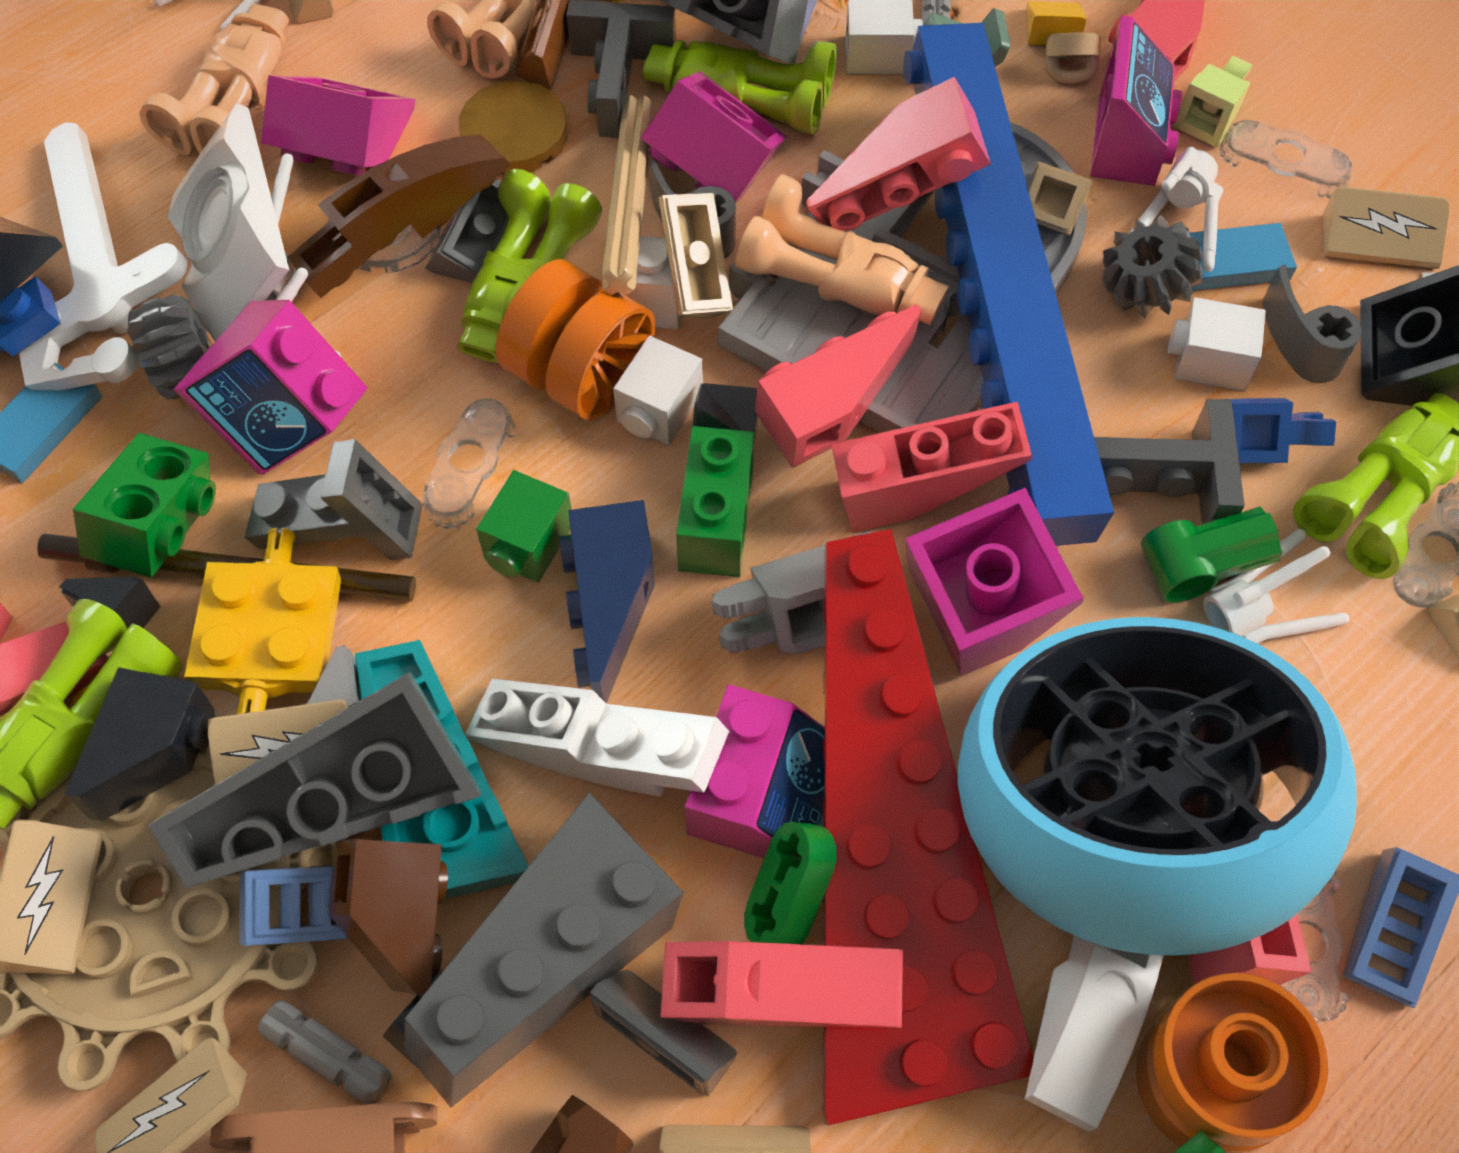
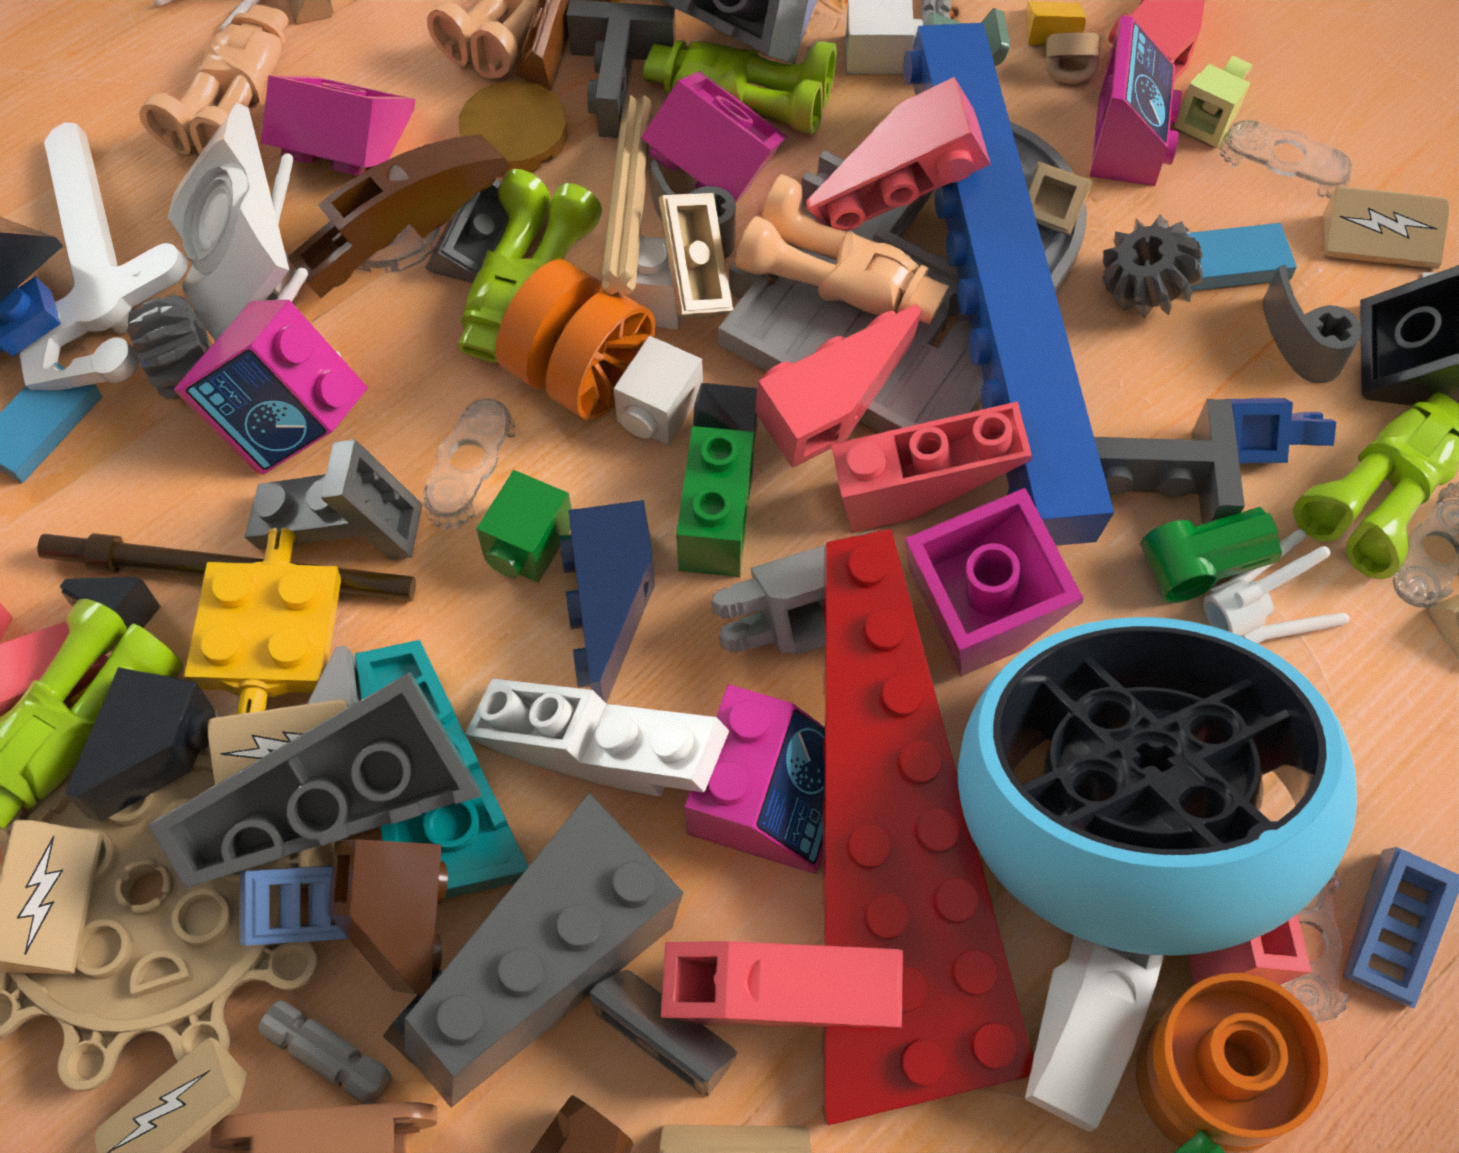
(144, 505): green brick -> none
(790, 884): green beam -> none
(1188, 185): white plant -> none
(1218, 344): white brick -> none

